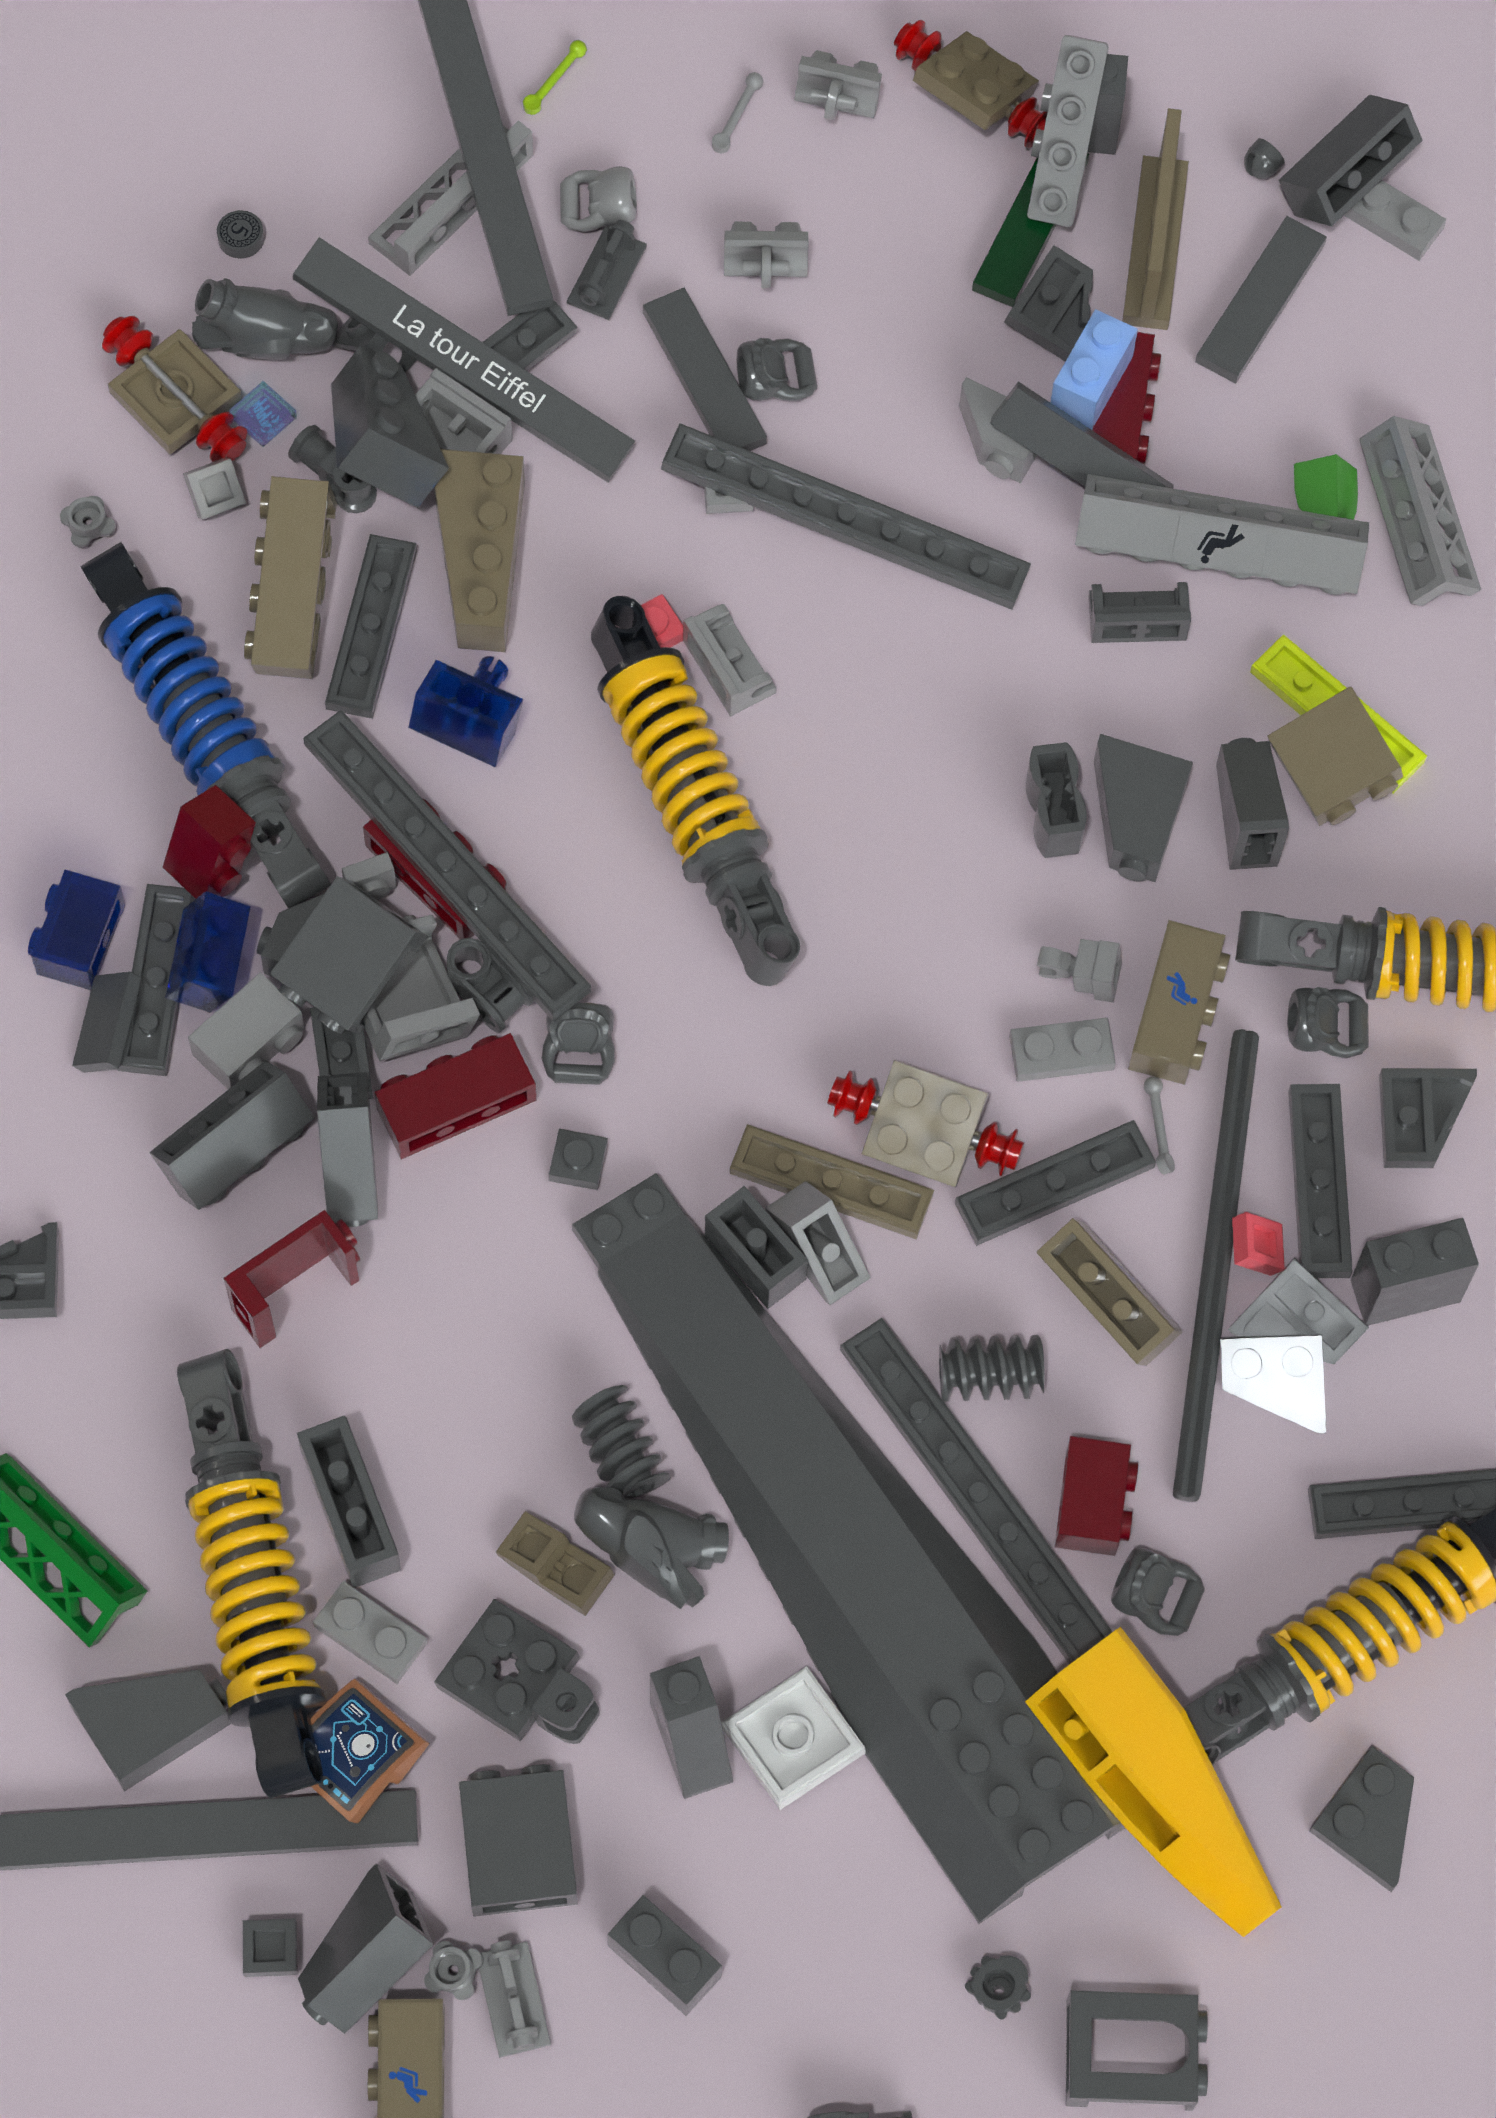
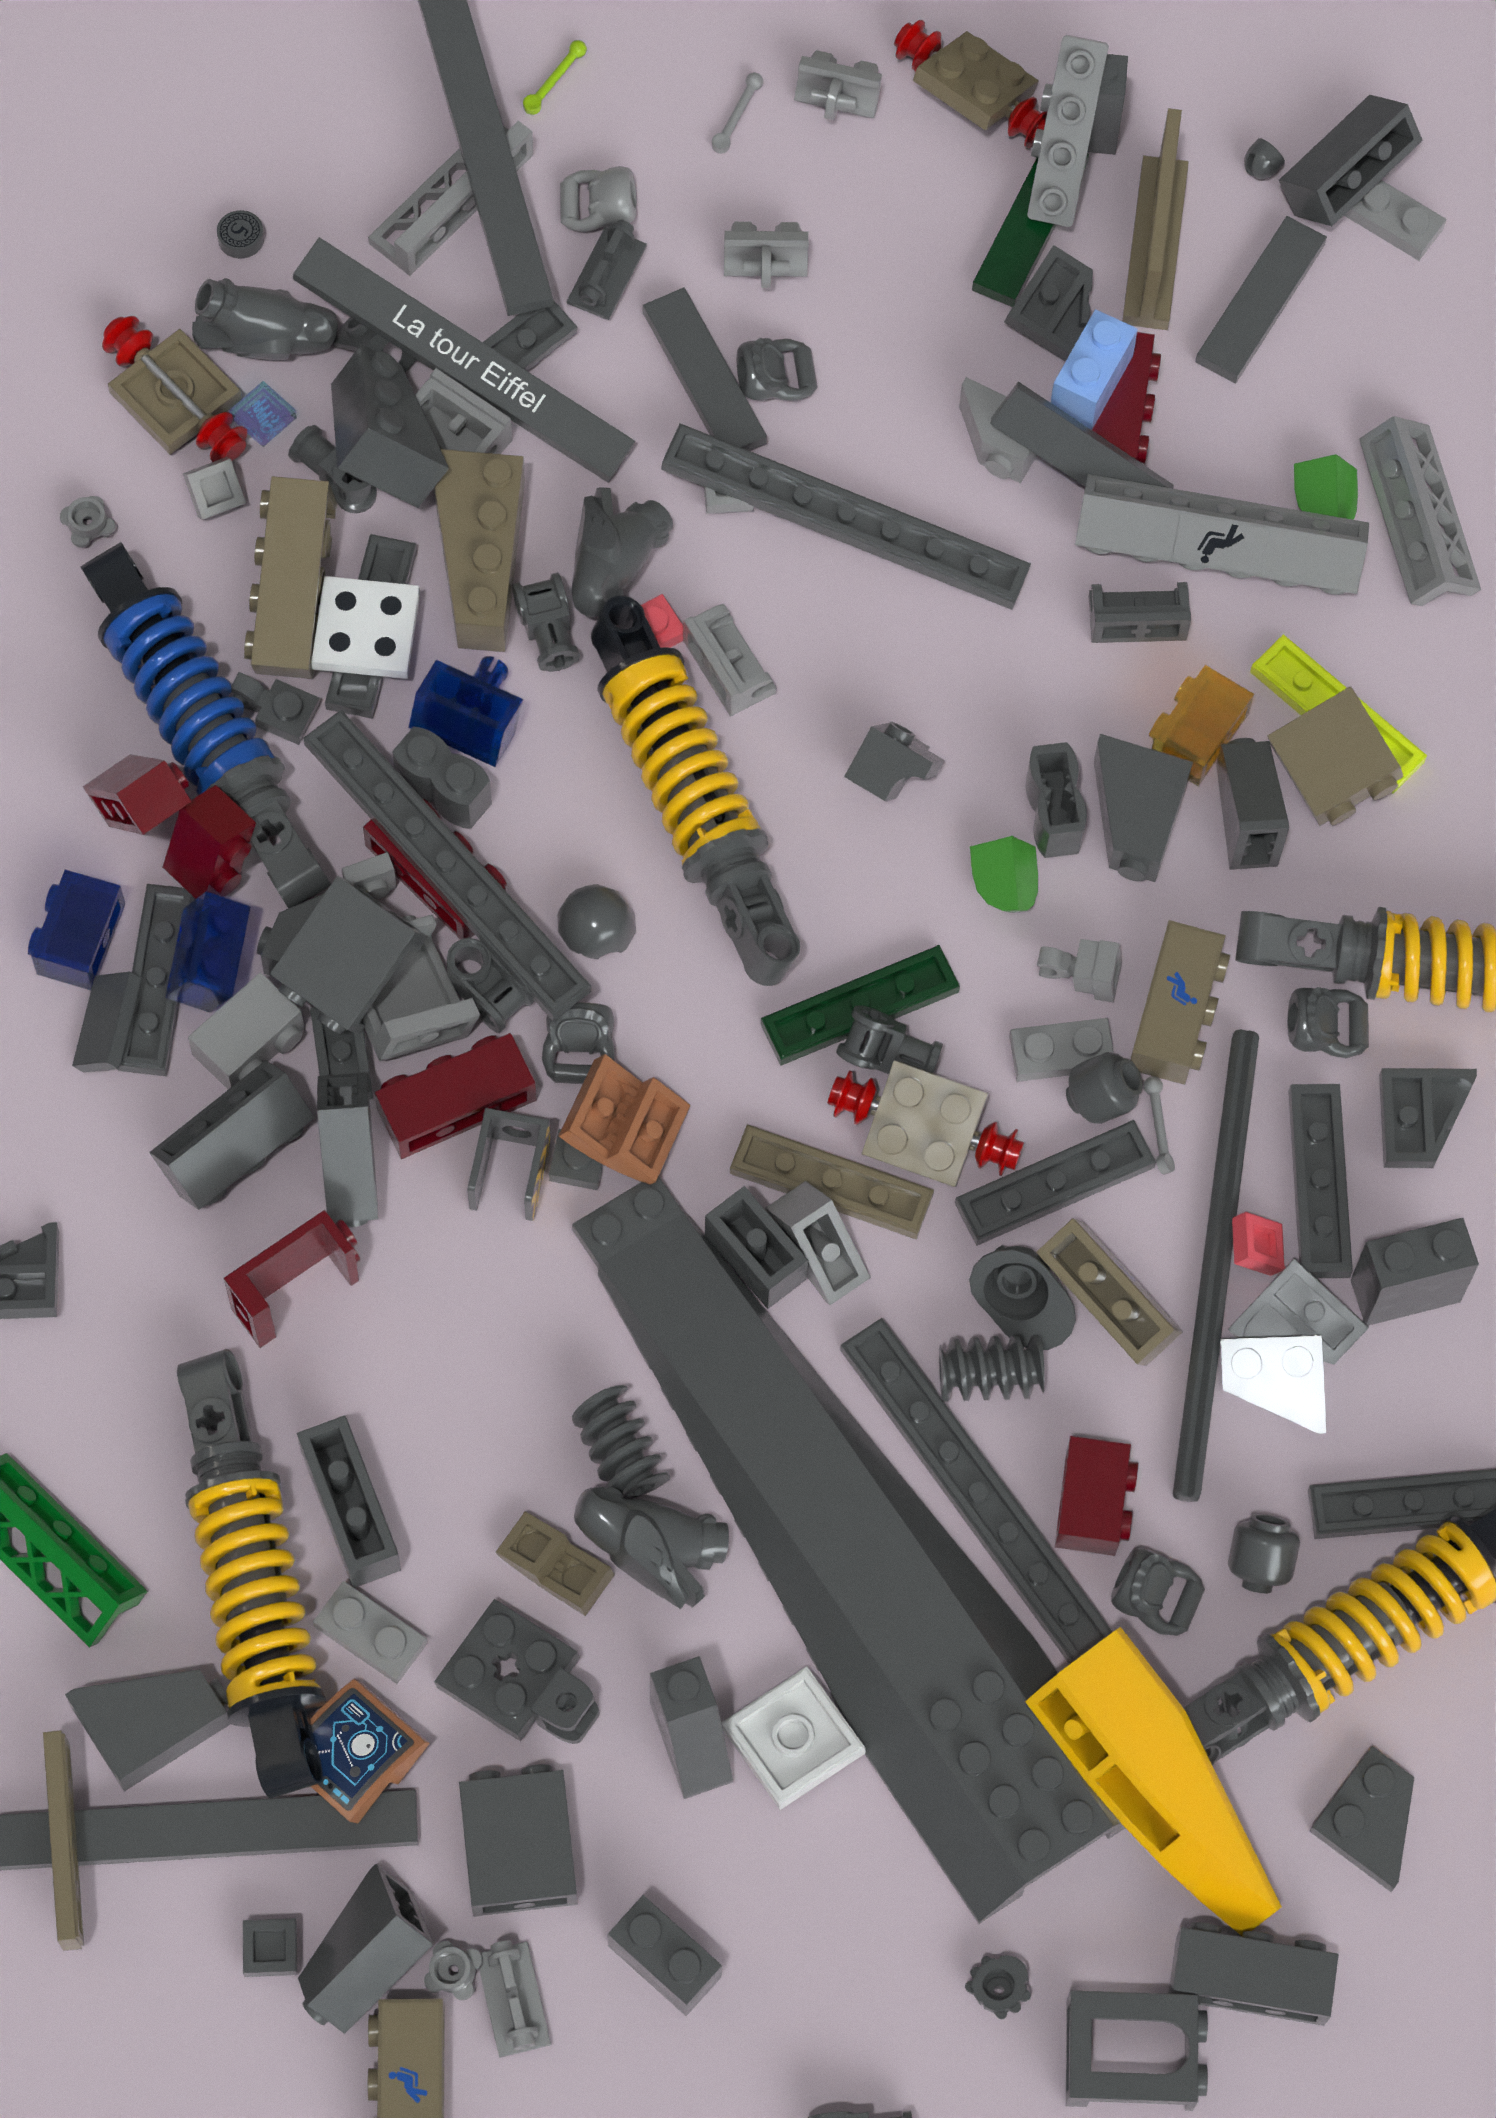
(63, 1841): none -> dark tan tile
(138, 793): none -> dark red brick
(281, 710): none -> dark grey plate
(365, 627): none -> white tile
(449, 780): none -> dark grey brick
(495, 1126): none -> dark grey piece
(546, 616): none -> dark grey connector
(596, 921): none -> dark grey hair
(613, 548): none -> dark grey animal
(624, 1120): none -> nougat slope
(828, 1017): none -> dark green tile
(885, 1043): none -> dark grey connector
(890, 759): none -> dark grey brick
(1006, 873): none -> bright green brick
(1023, 1296): none -> dark grey piece
(1104, 1087): none -> dark grey head
(1205, 717): none -> clear yellow brick
(1254, 1973): none -> dark grey brick
(1263, 1553): none -> dark grey head

